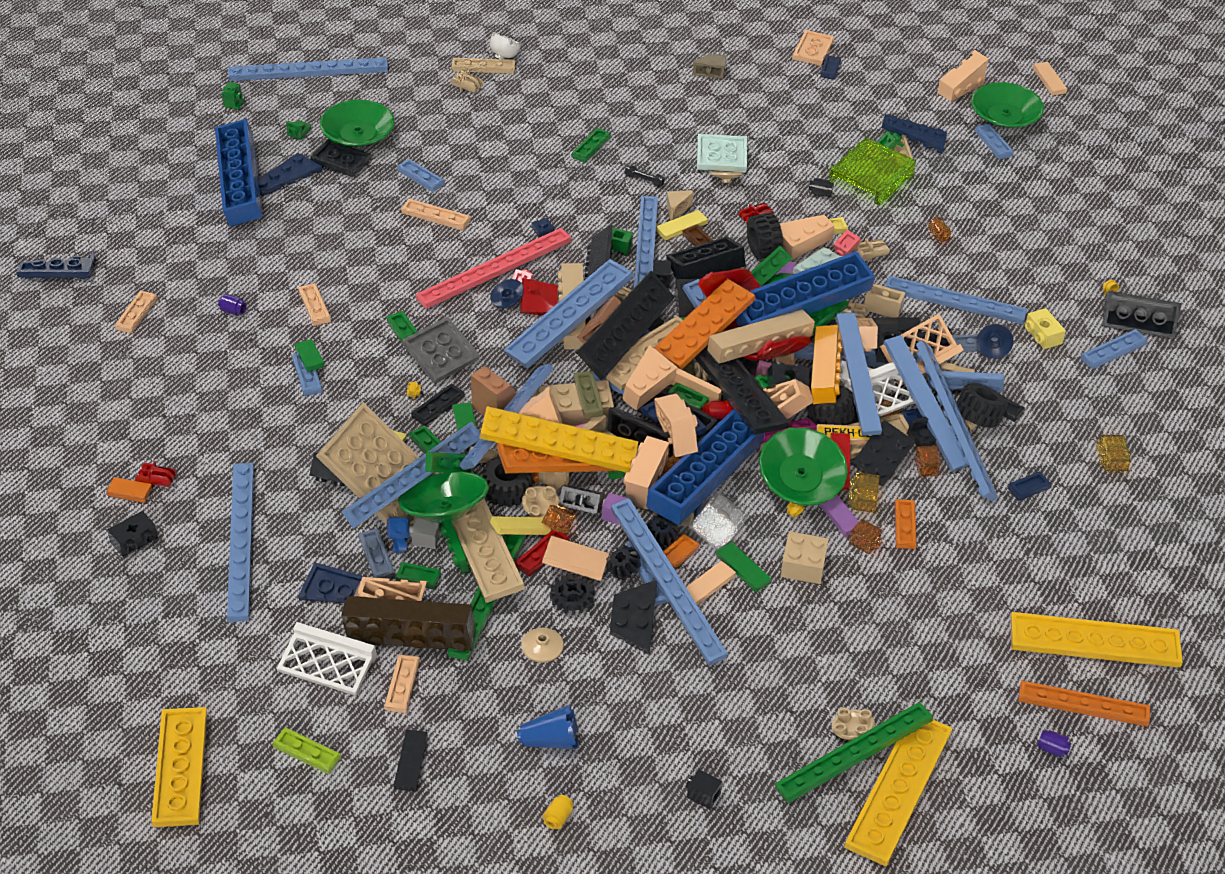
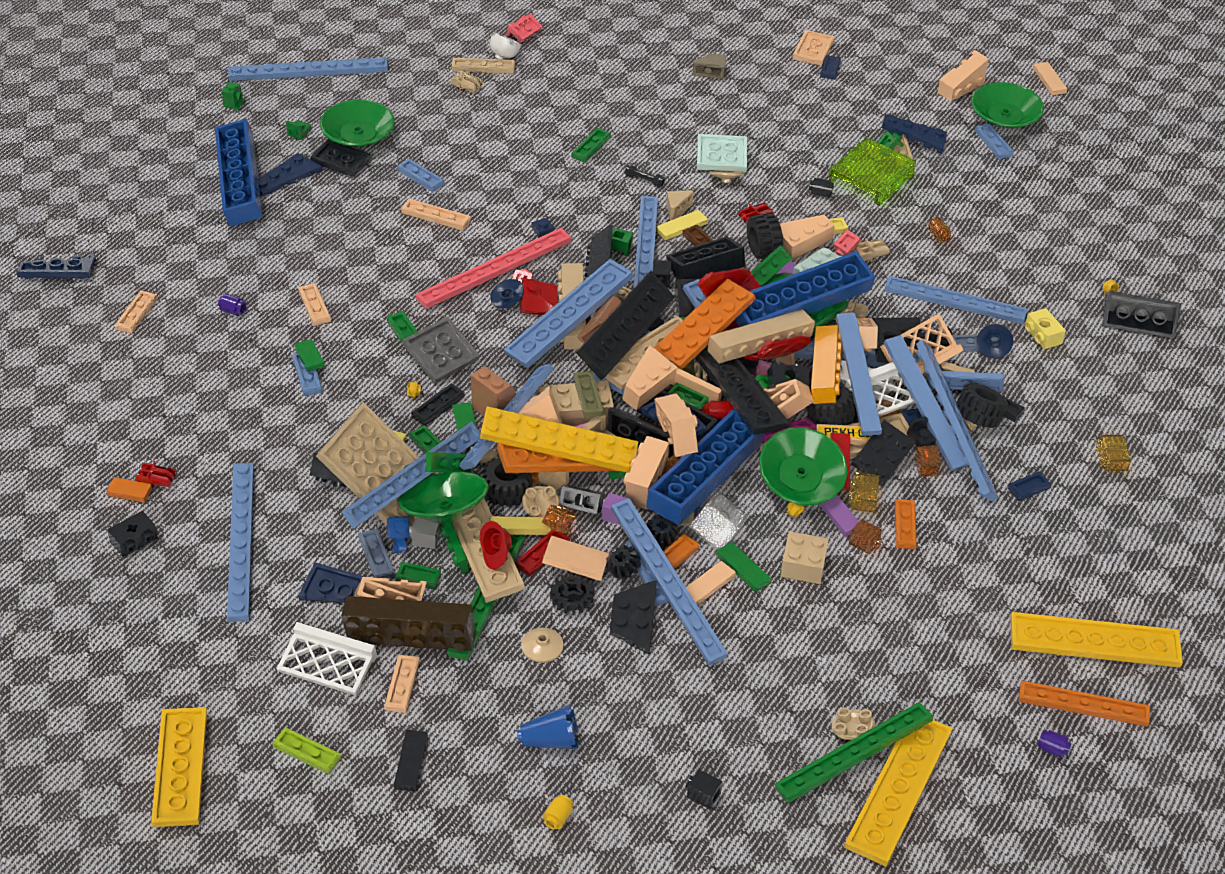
(495, 544): none -> red piece
(524, 28): none -> coral bracket
(885, 301): tan brick -> none
(1114, 349): medium blue tile -> none

